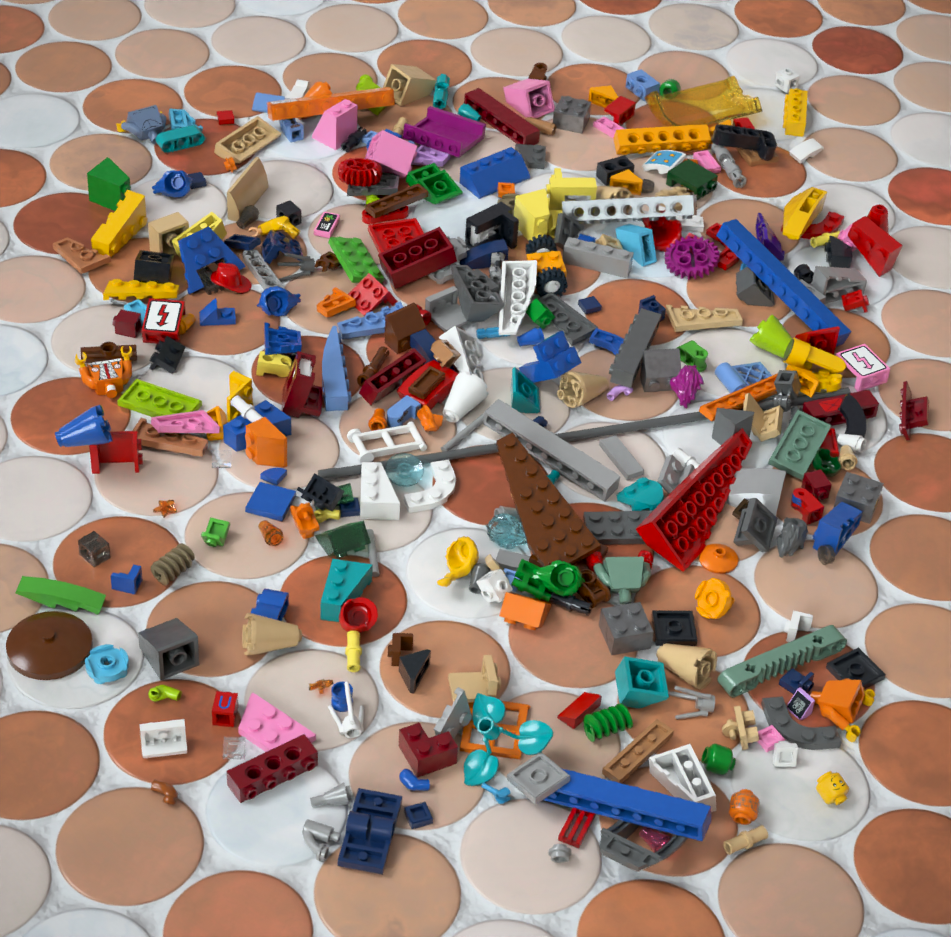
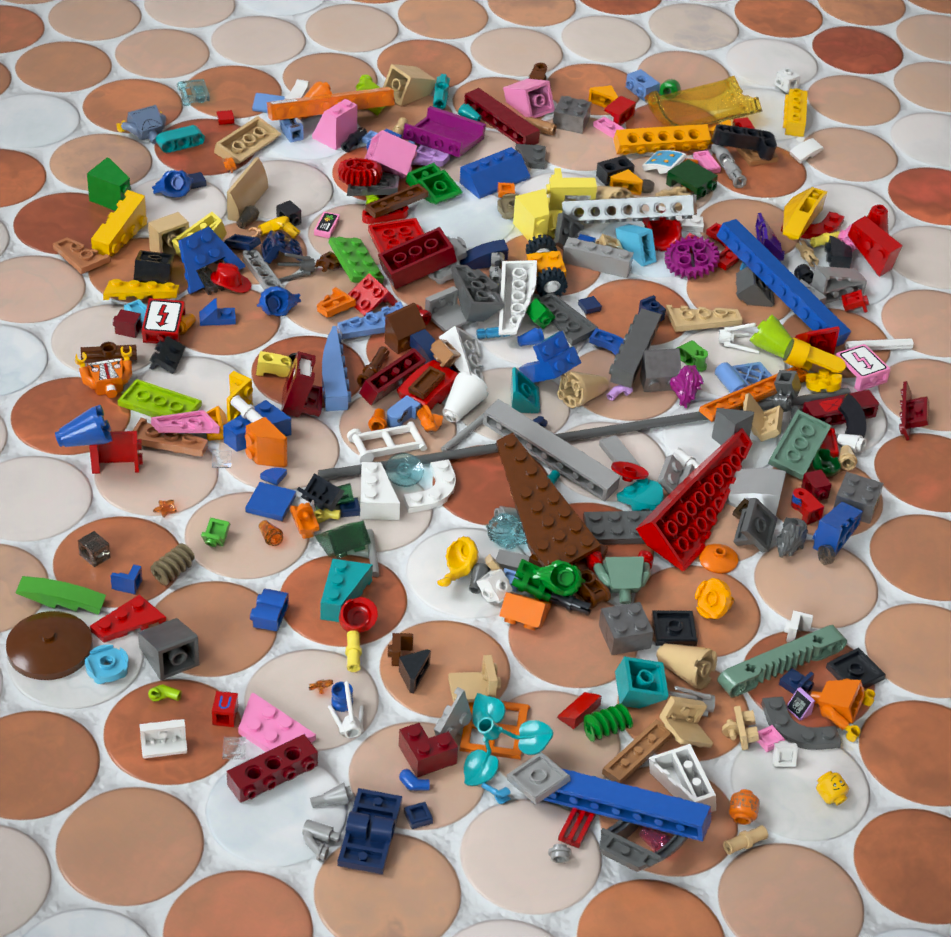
(128, 617): none -> red wing
(167, 789): dark orange arm -> none
(181, 118): medium azure wing -> none
(198, 90): none -> clear light blue plate
(268, 634): tan cone -> none
(281, 340): blue wing -> none
(492, 225): black brick -> none
(629, 471): none -> red dish
(682, 719): none -> tan bracket
(718, 759): green head -> none
(727, 335): none -> white plant
(807, 253): none -> tan pin
(808, 380): light orange slope -> none
(887, 344): none -> white axle

